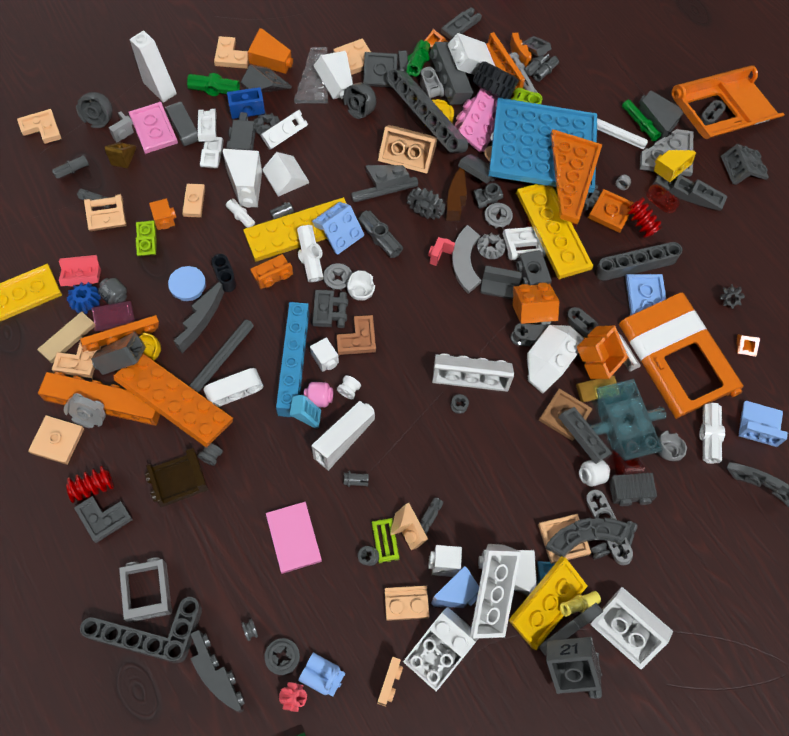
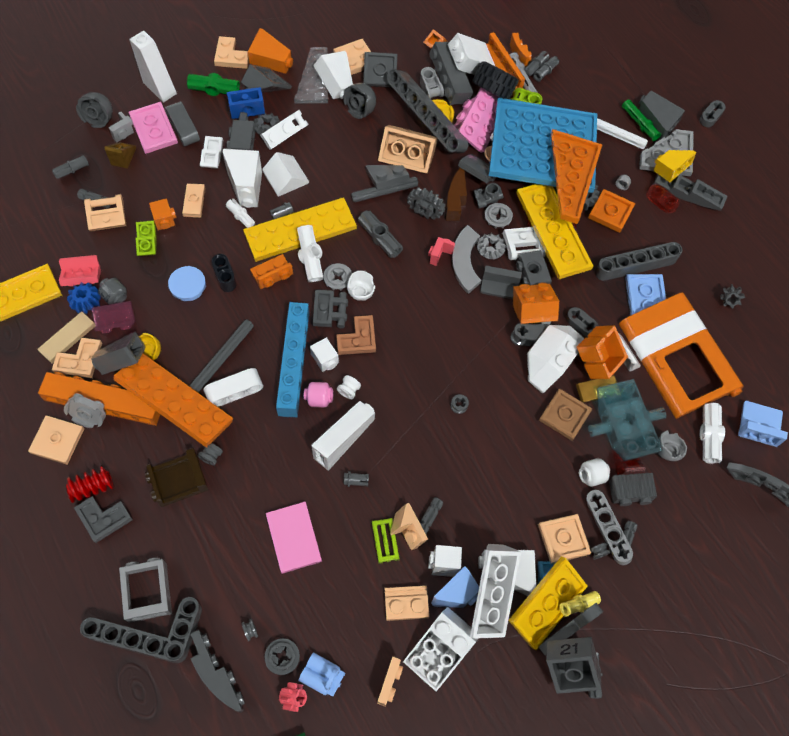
(43, 122): light nougat plate -> none
(109, 336): orange plate -> none
(197, 322): dark grey slope -> none
(207, 125): white plate -> none
(305, 411): medium azure slope -> none
(339, 226): light blue bracket -> none
(362, 555): dark grey bush -> none
(402, 60): dark grey beam -> none
(418, 58): green piece -> none
(461, 23): dark grey hinge -> none
(472, 372): white slope -> none
(537, 46): dark grey plate -> none
(585, 435): dark grey plate -> none
(587, 530): dark grey tile -> none
(632, 628): white slope -> none
(644, 218): red piece -> none
(738, 94): orange piece -> none
(743, 162): dark grey bracket -> none
(747, 345): slope -> none

